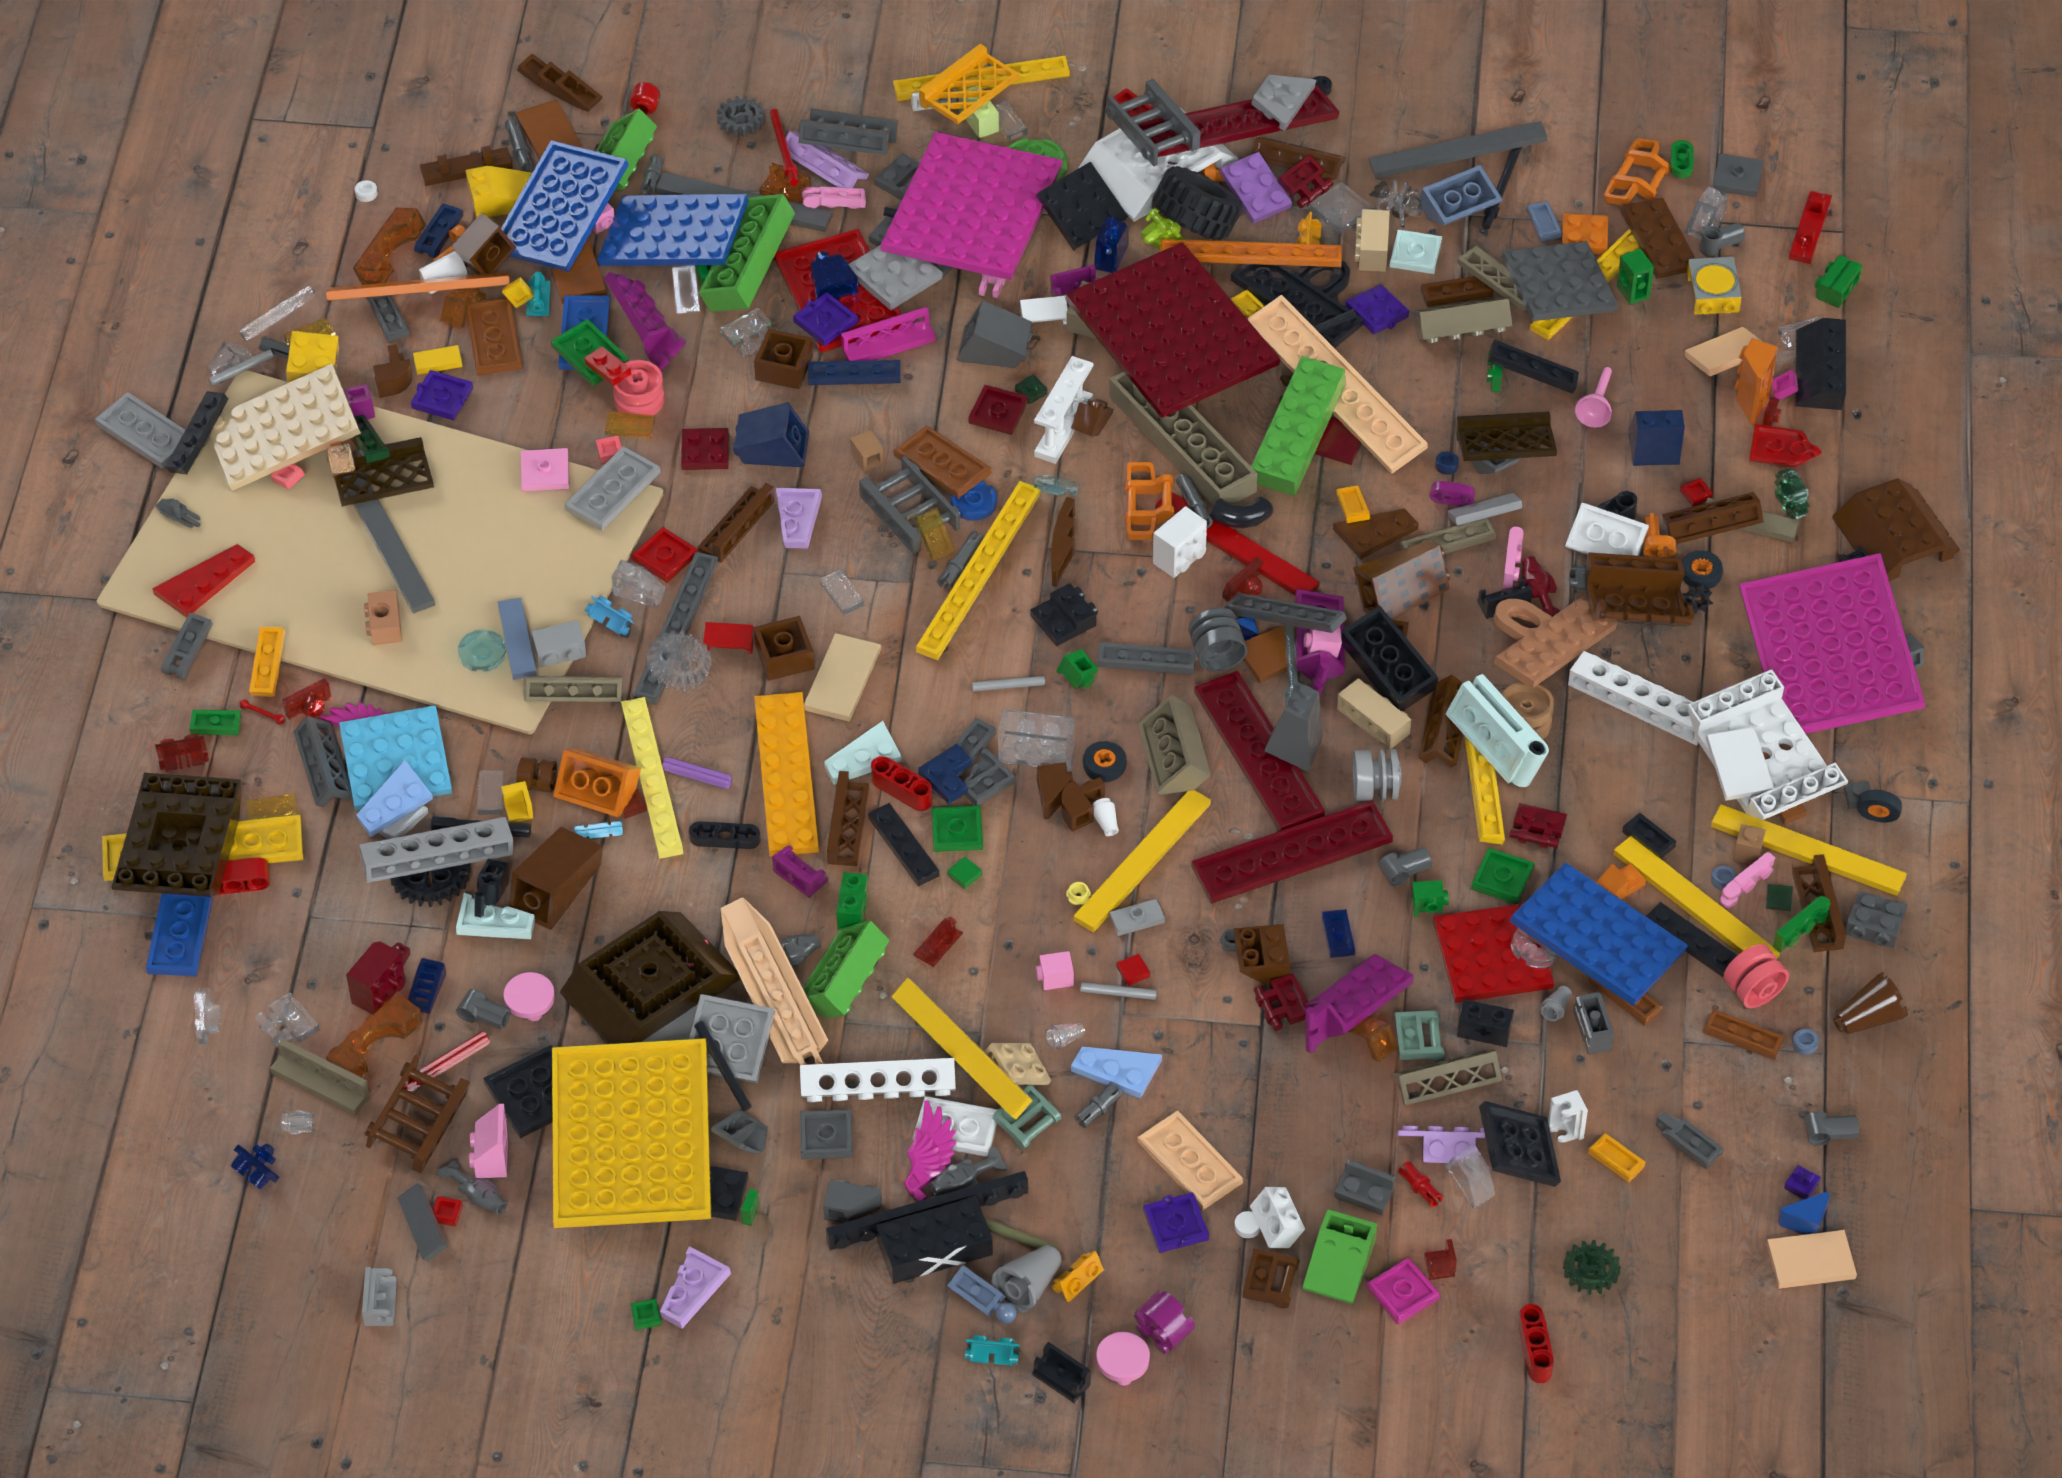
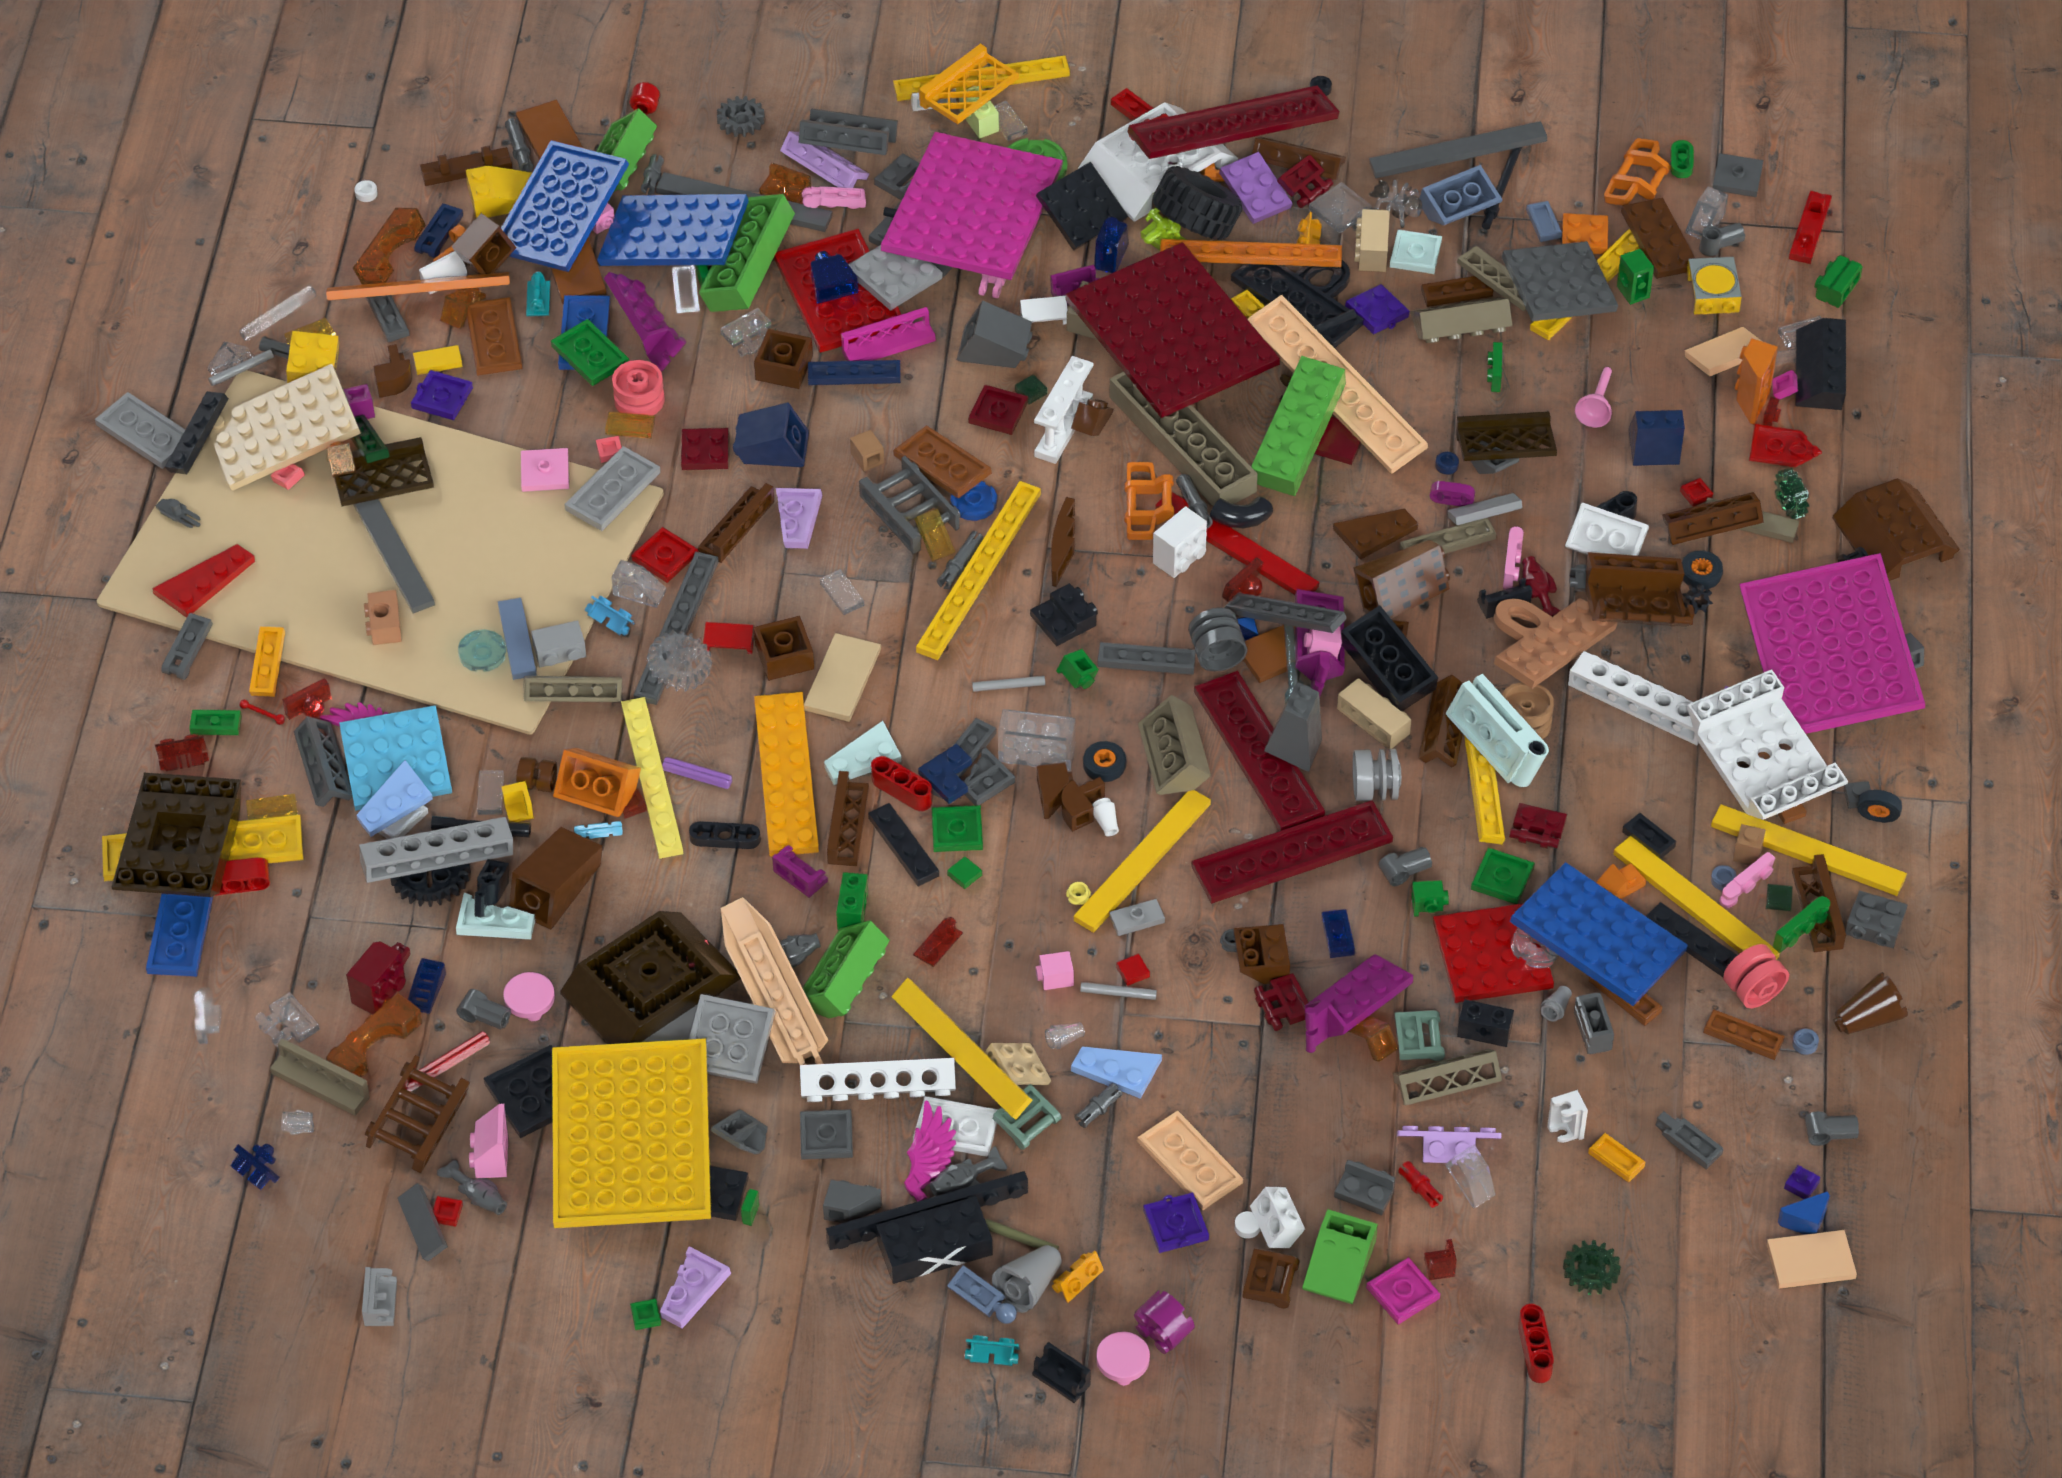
(518, 292): yellow tile -> none
(559, 84): reddish brown slope -> none
(607, 366): red plate -> none
(723, 1066): black bar -> none
(789, 168): red bar -> none
(825, 319): dark purple plate -> none
(1056, 485): clear light blue tile -> none
(1164, 108): dark grey fence -> none
(1282, 97): light grey wing -> none
(1352, 504): light orange tile -> none
(1519, 1143): black plate -> none
(1533, 366): black plate -> none
(1655, 543): orange piece -> none
(1739, 763): white tile -> none

